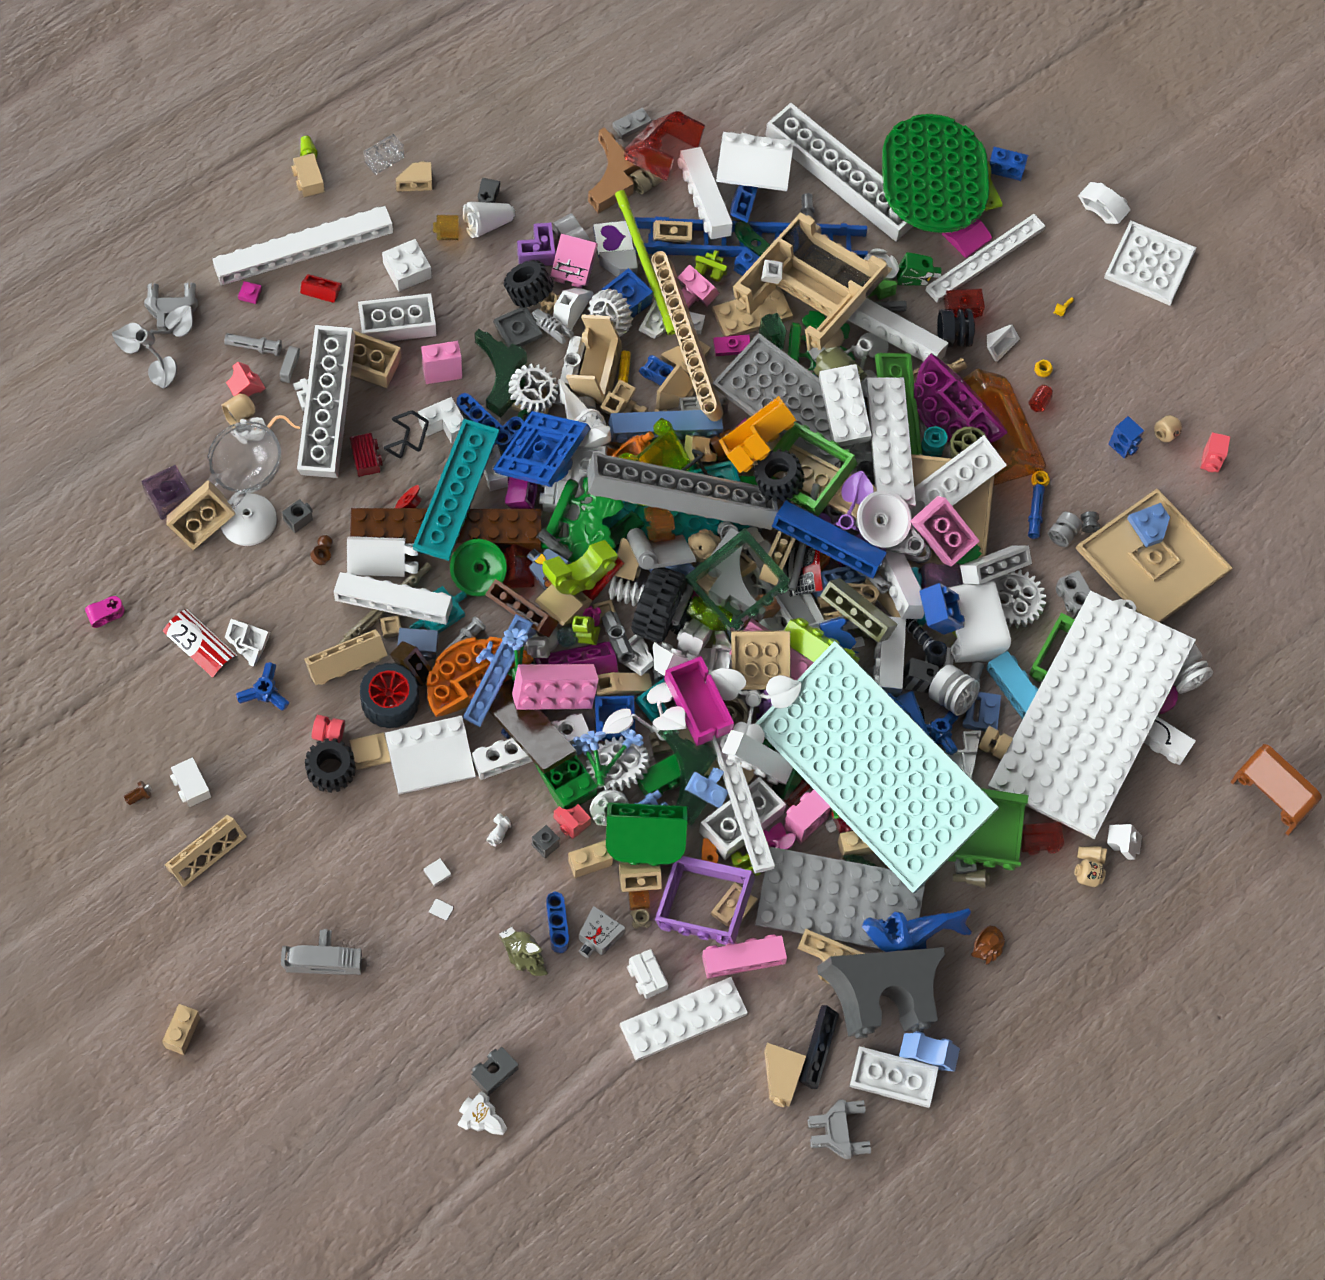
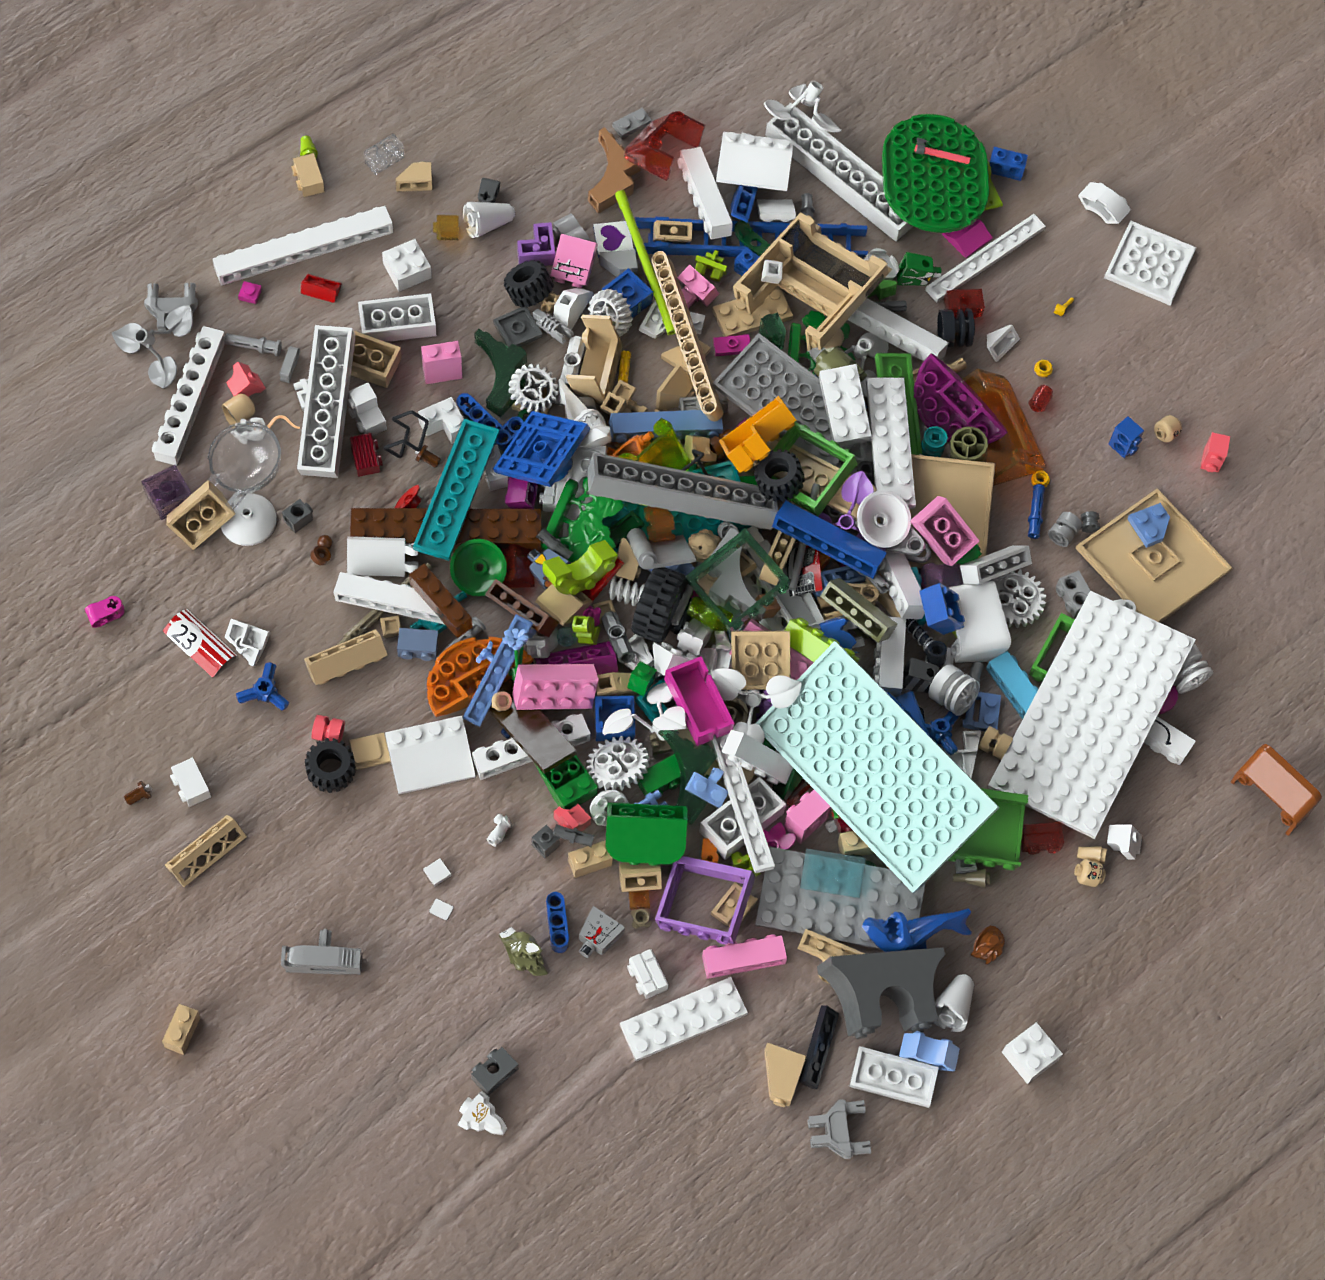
(197, 388): none -> white brick
(365, 409): none -> white brick
(389, 695): black wheel -> none
(412, 659): dark brown brick -> none
(428, 457): none -> reddish brown piece
(440, 600): none -> reddish brown brick
(501, 701): none -> tan tile
(573, 835): none -> dark grey pin
(591, 741): light blue plant -> none
(641, 678): none -> green brick
(644, 180): dark tan wheel -> none
(655, 370): blue piece -> none
(776, 209): none -> white tile
(808, 96): none -> white plant
(832, 873): none -> clear light blue tile
(921, 149): none -> coral piece
(955, 1003): none -> white cone
(959, 475): white plate -> none
(1032, 1053): none -> white brick

